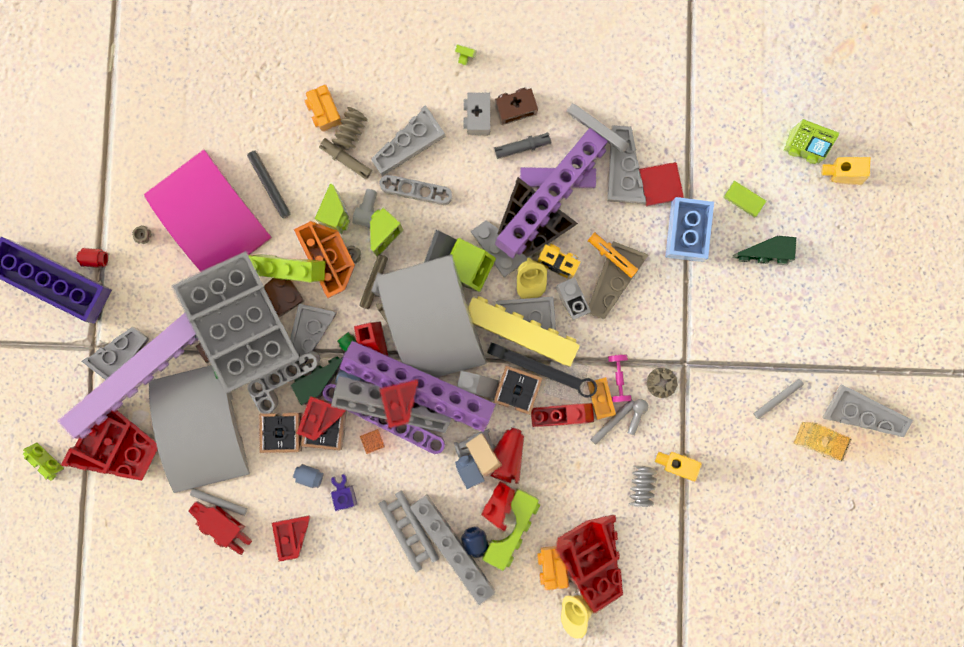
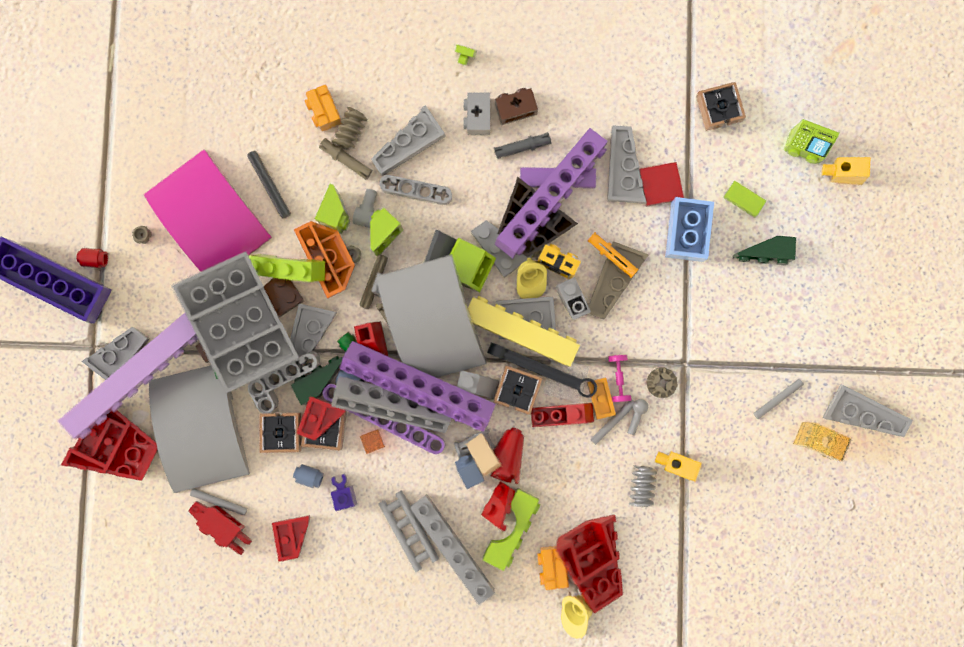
(37, 455): lime hinge -> none
(398, 402): red wing -> none
(474, 542): dark blue head -> none
(590, 122): light grey beam -> none
(720, 106): none -> piece

